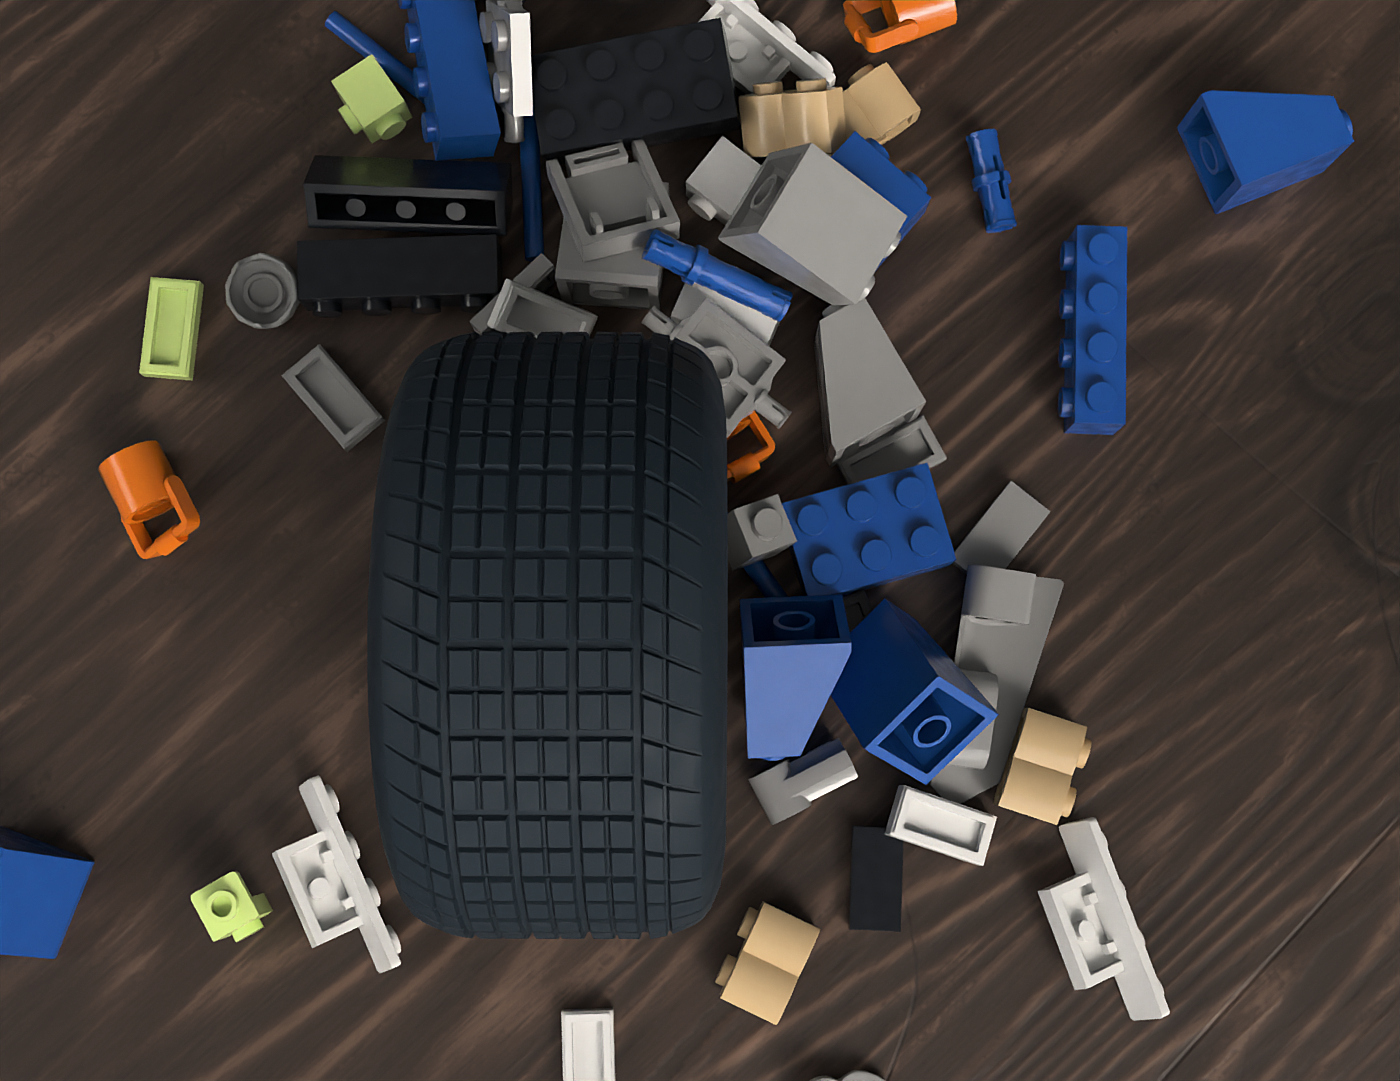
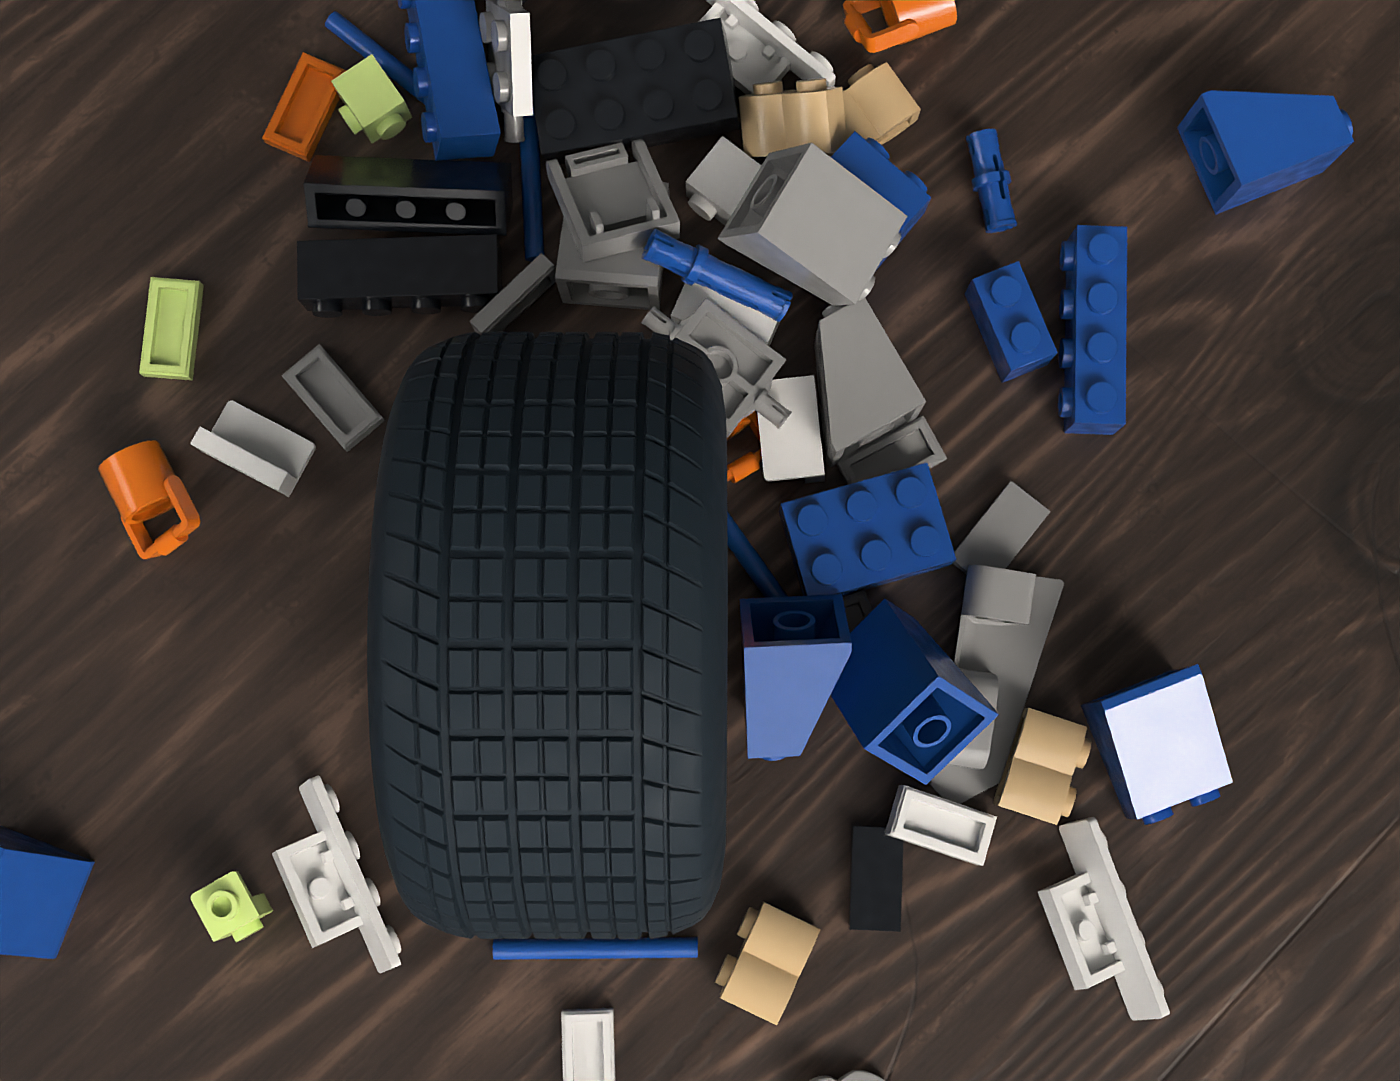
(256, 447): none -> white panel
(262, 291): light grey hair -> none
(304, 108): none -> orange tile
(535, 312): white tile -> none
(595, 948): none -> blue bar
(758, 532): light grey brick -> none
(792, 785): light grey piece -> none
(796, 446): none -> white panel
(1010, 322): none -> blue brick
(1160, 743): none -> slope

